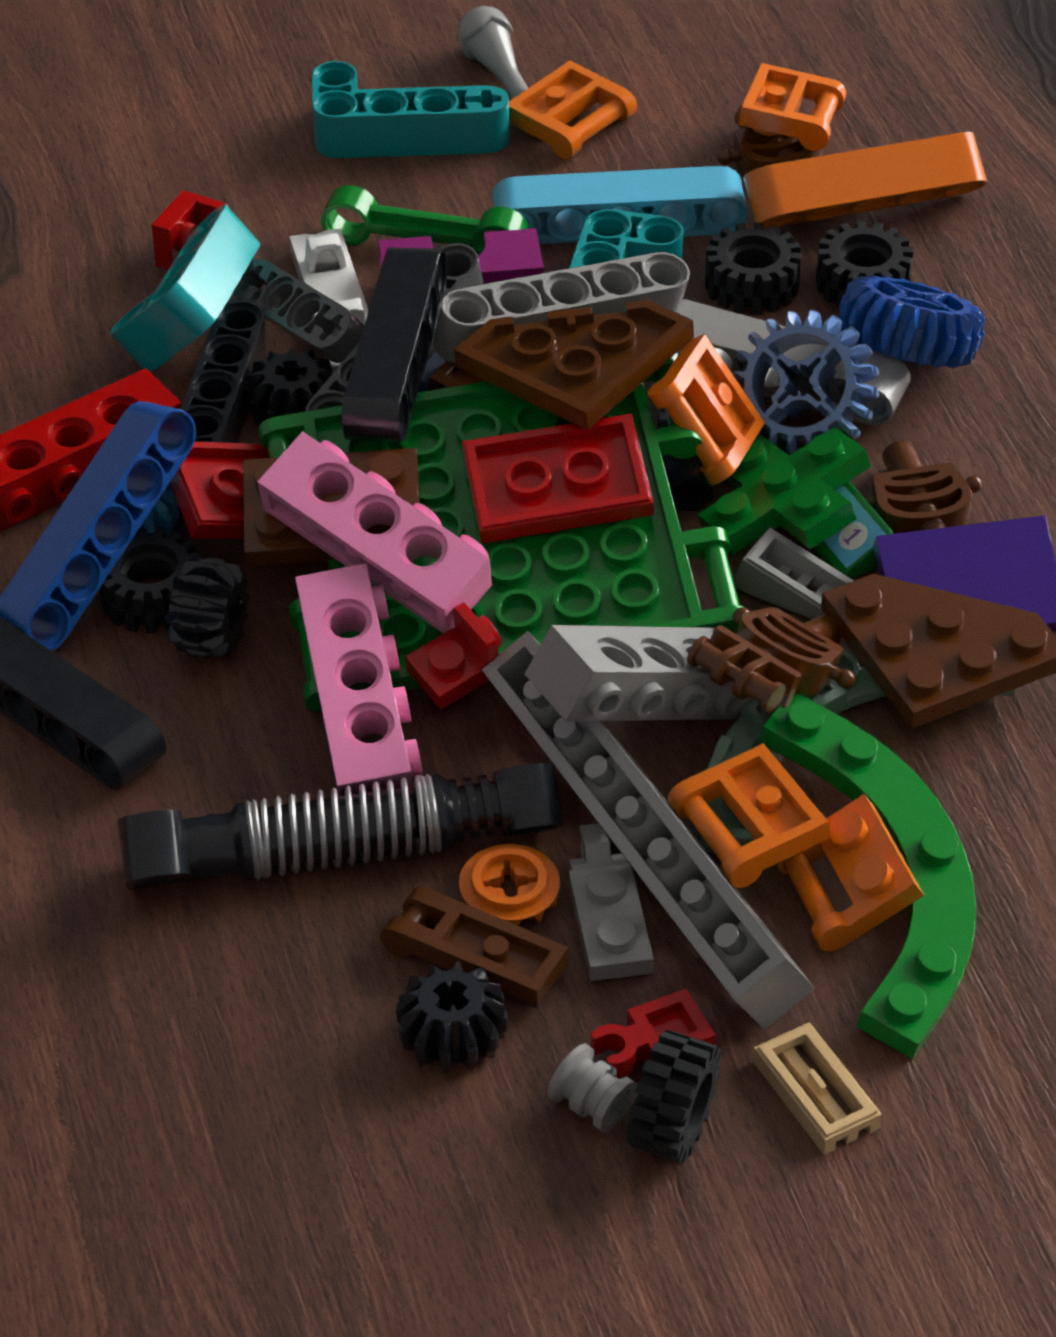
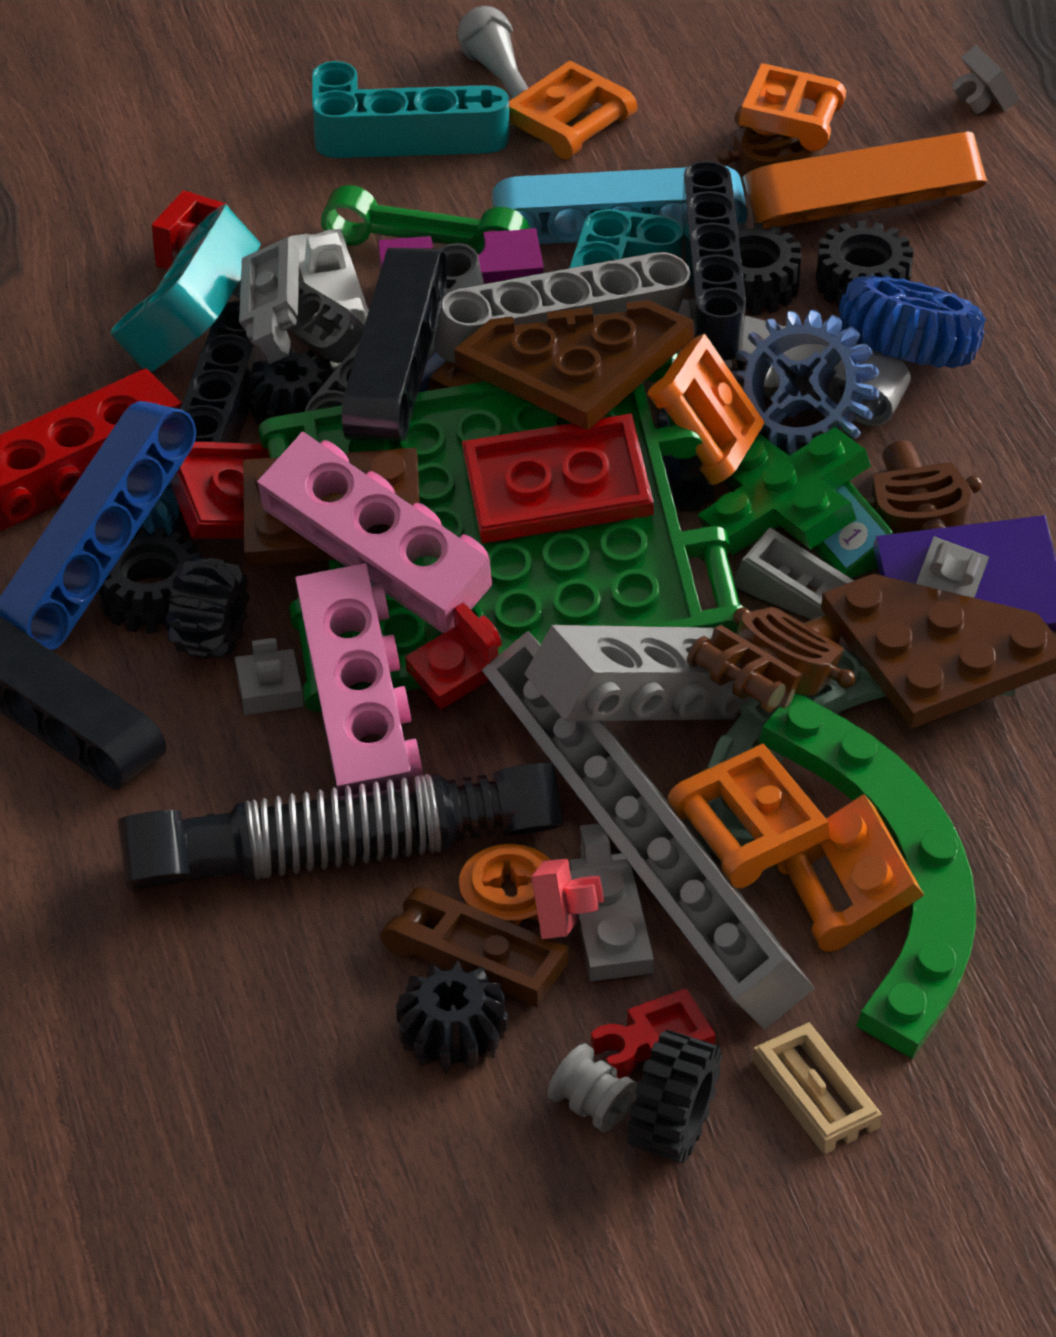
(268, 679): none -> light grey tile
(270, 297): none -> light grey hinge
(561, 898): none -> coral tile
(713, 257): none -> black beam
(952, 568): none -> light grey tile
(986, 82): none -> light grey tile

